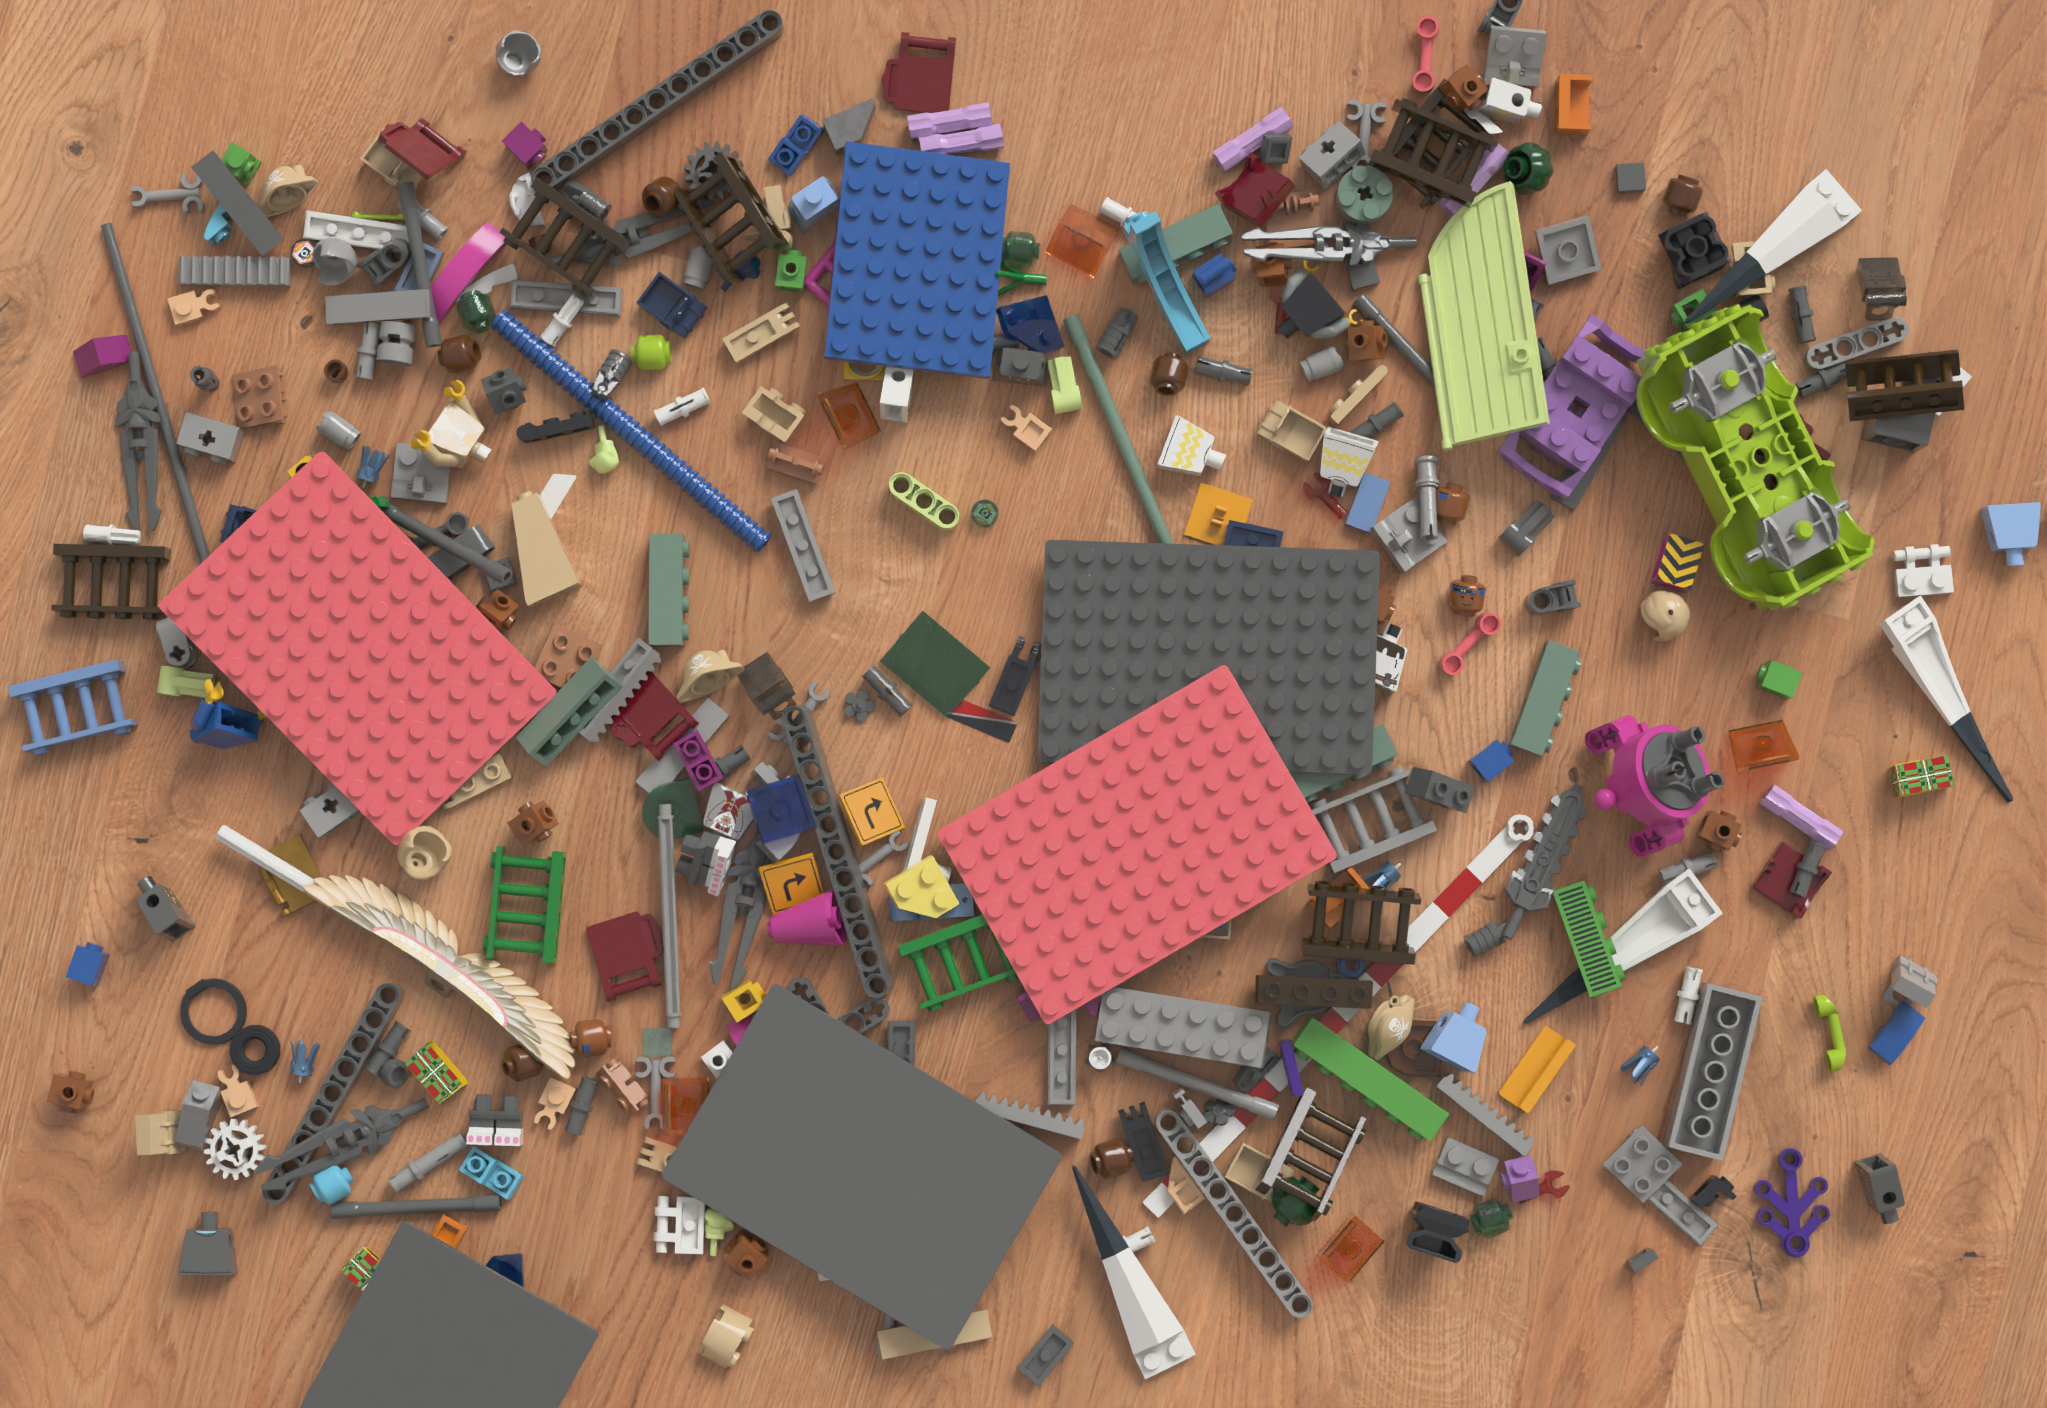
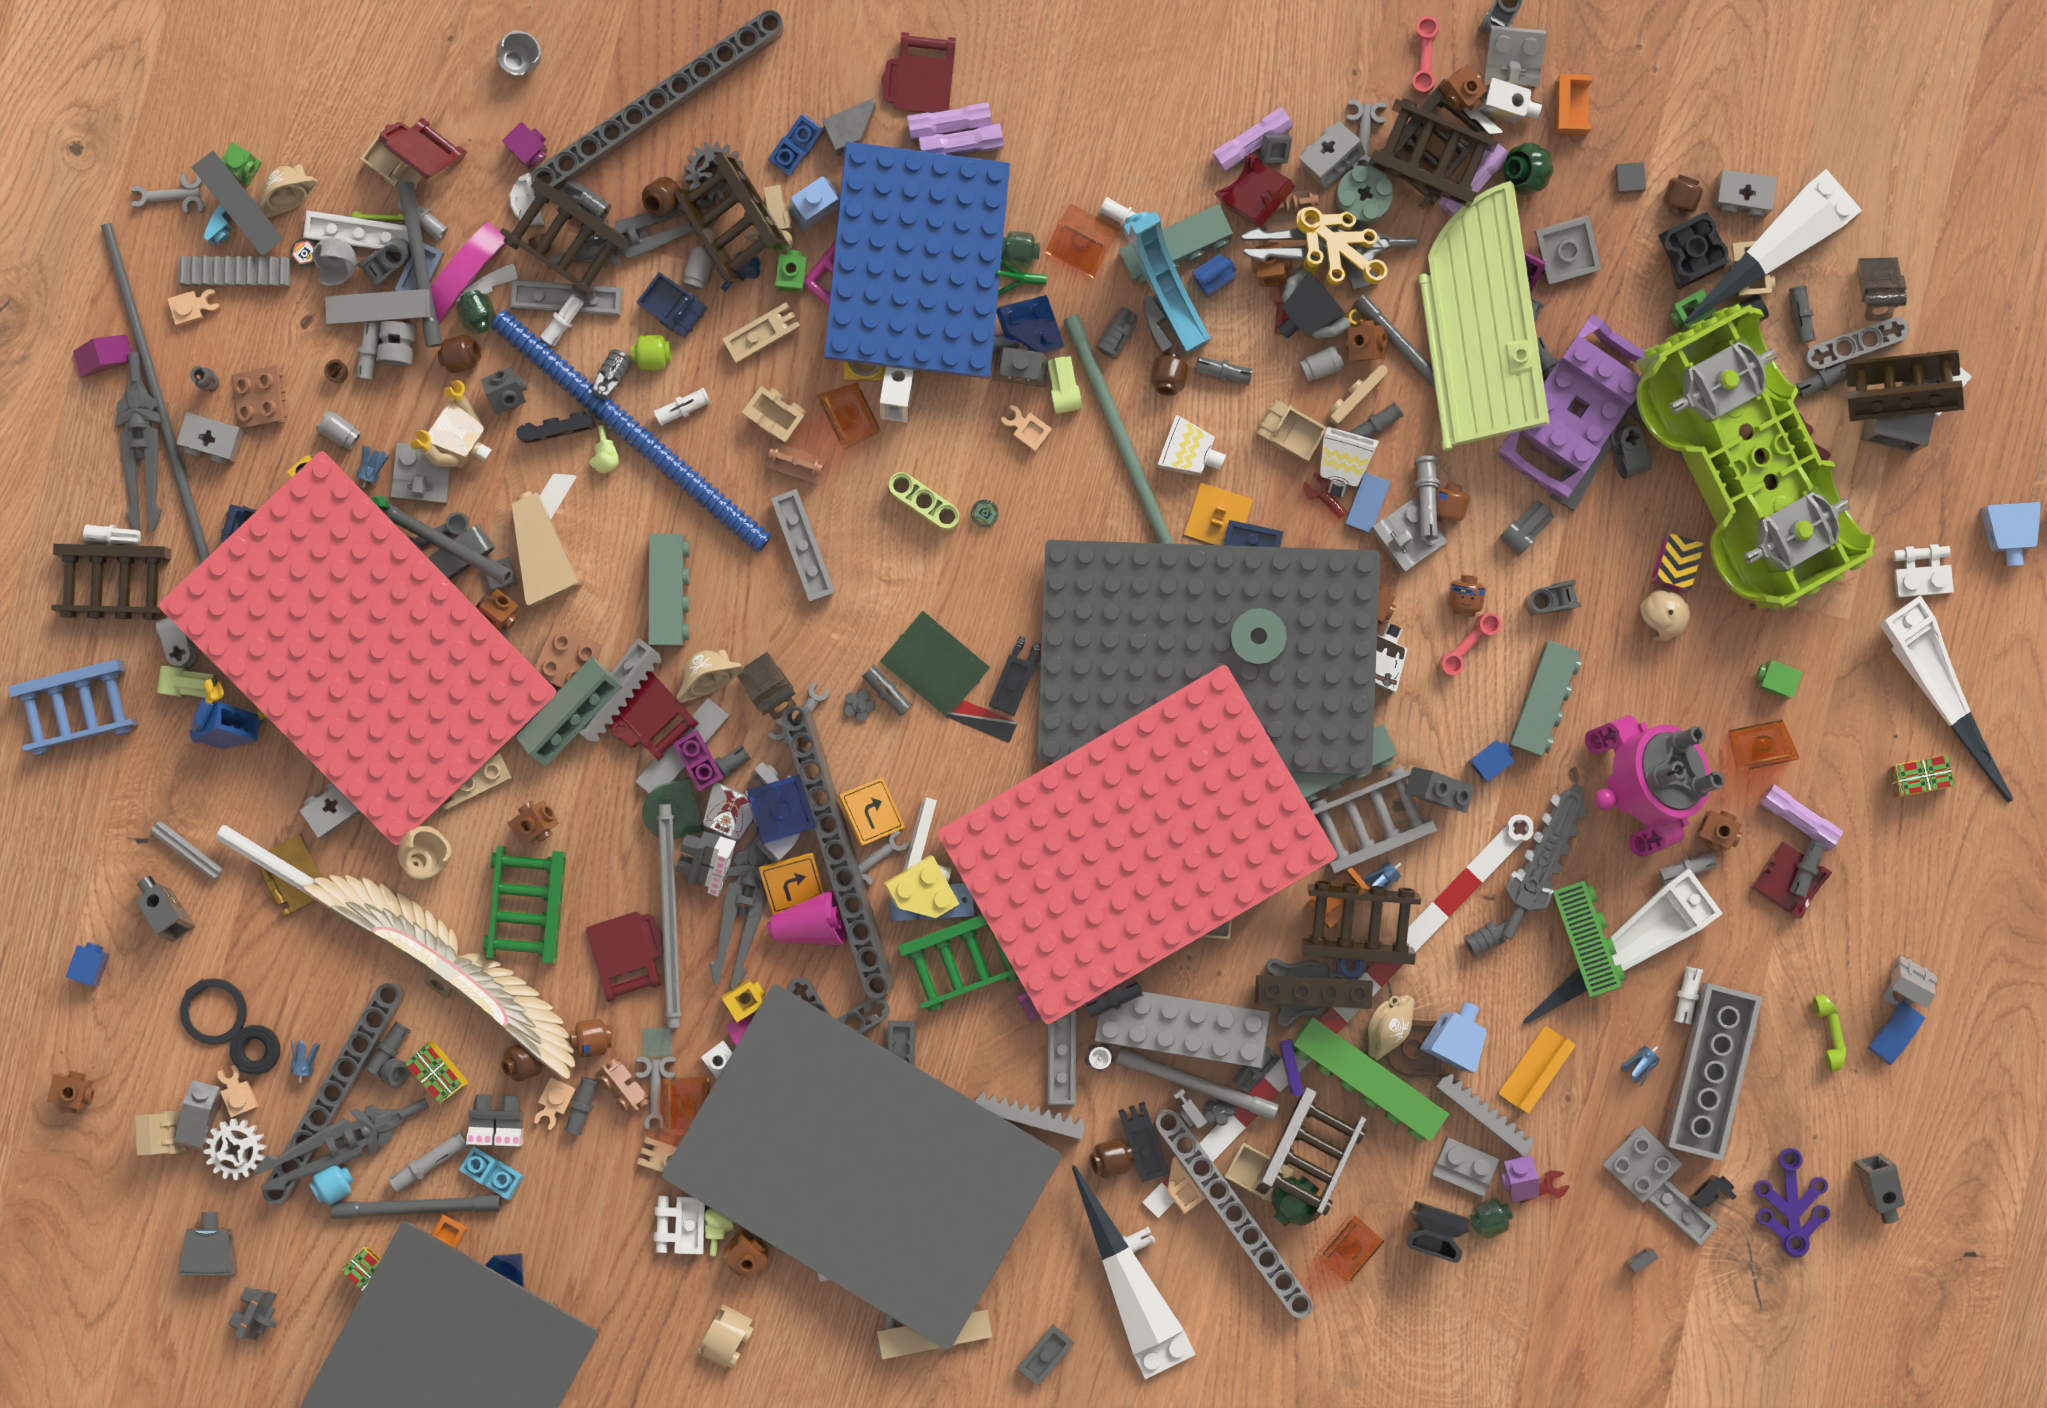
(186, 850): none -> light grey axle
(257, 1315): none -> dark grey hips
(1114, 998): none -> black pin
(1153, 318): none -> dark grey slope
(1270, 648): none -> sand green tile
(1338, 243): none -> yellow plant
(1630, 451): none -> dark grey piece
(1758, 187): none -> light grey brick

